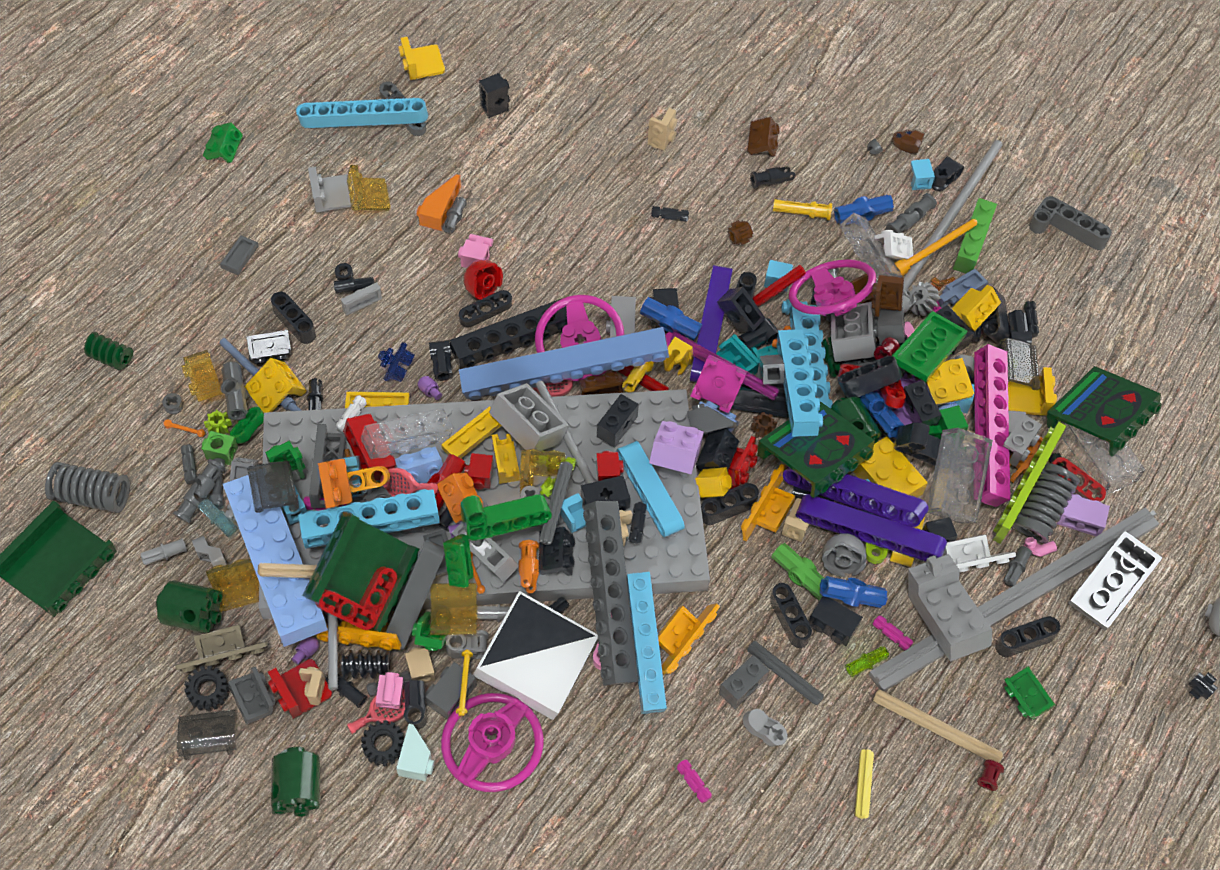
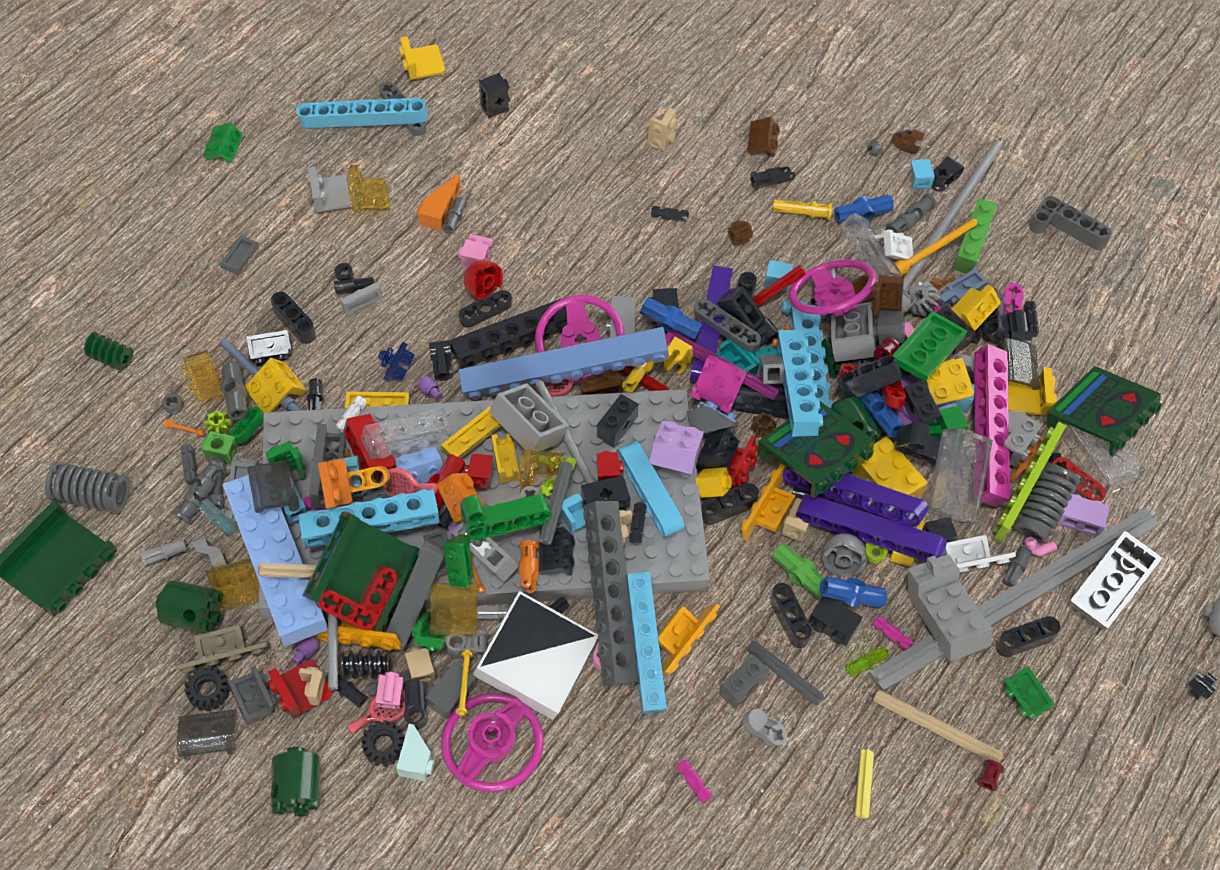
(724, 327): none -> dark grey beam
(1015, 301): none -> dark pink beam

